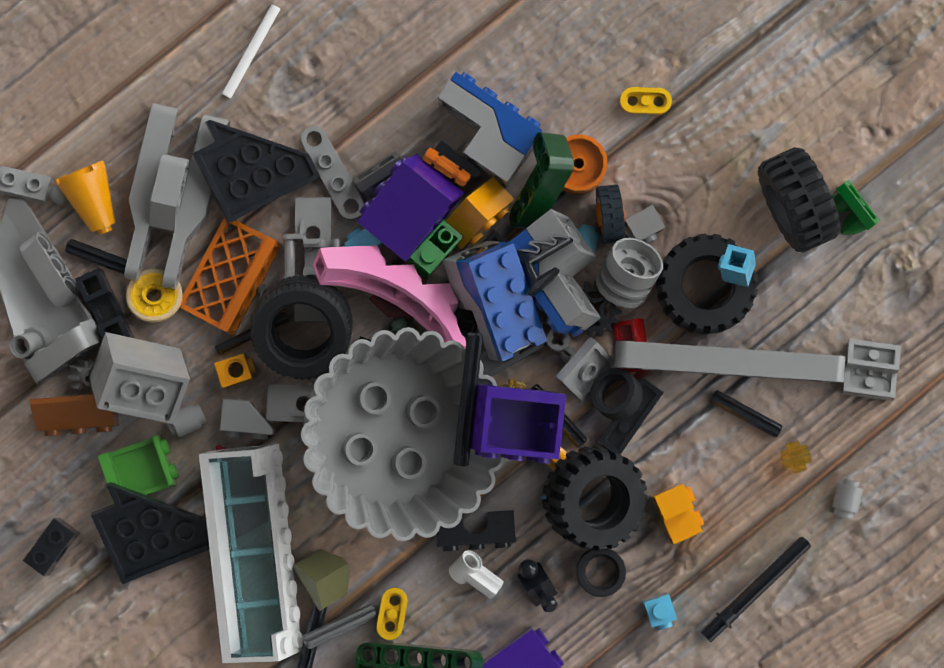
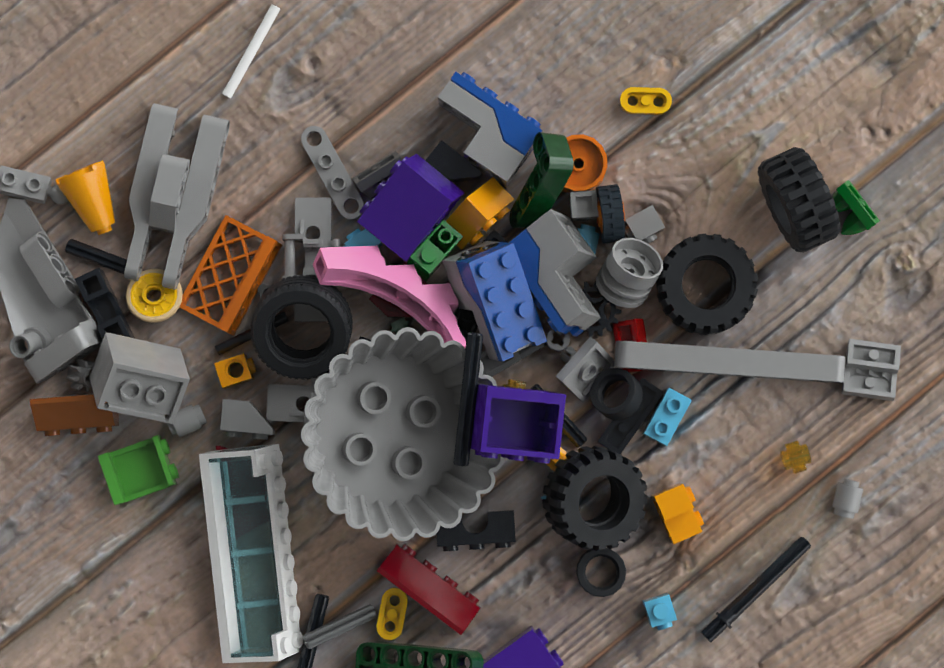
(51, 546): black brick -> none
(147, 533): black wing -> none
(250, 170): black wing -> none
(324, 577): olive slope -> none
(429, 589): none -> dark red slope
(446, 167): orange axle -> none
(469, 569): white piece -> none
(529, 258): black piece -> none
(537, 585): black piece -> none
(583, 205): none -> light grey brick
(667, 417): none -> medium azure brick
(737, 265): medium azure brick -> none
(746, 413): black axle -> none

